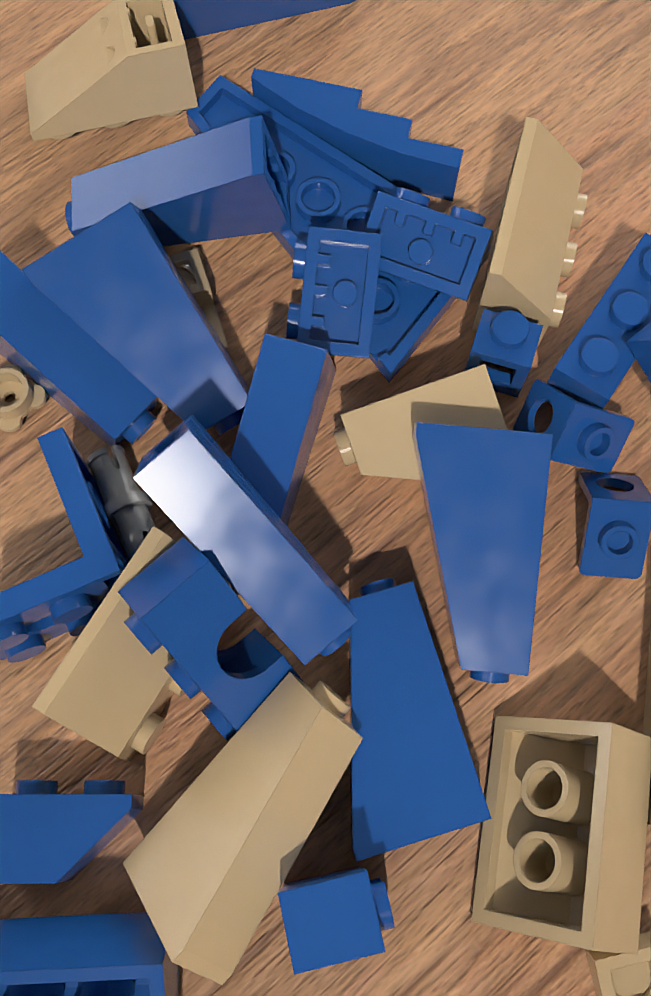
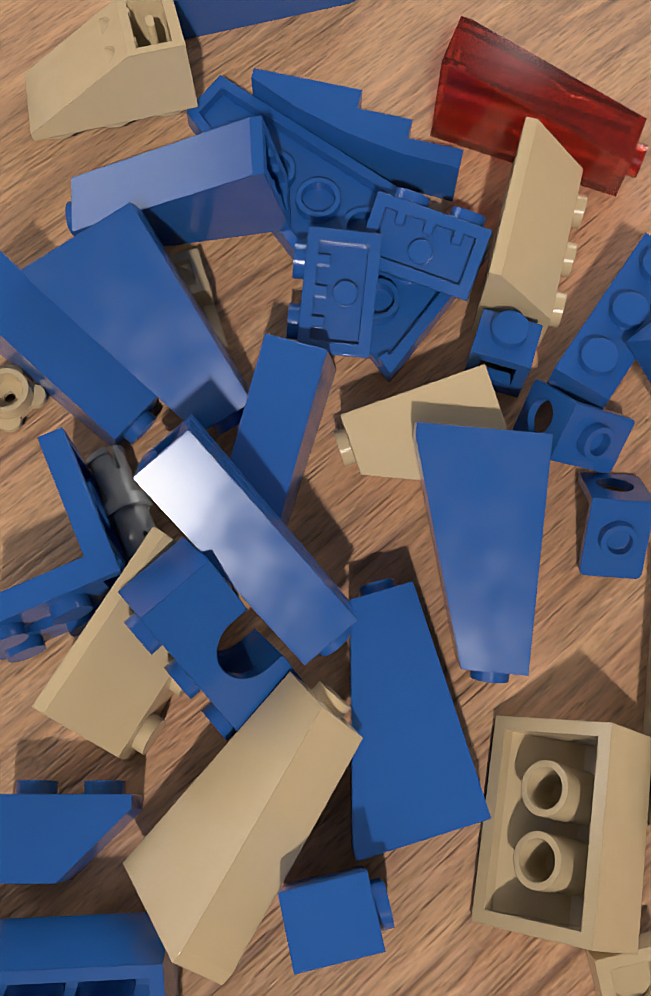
(495, 84): none -> clear red slope

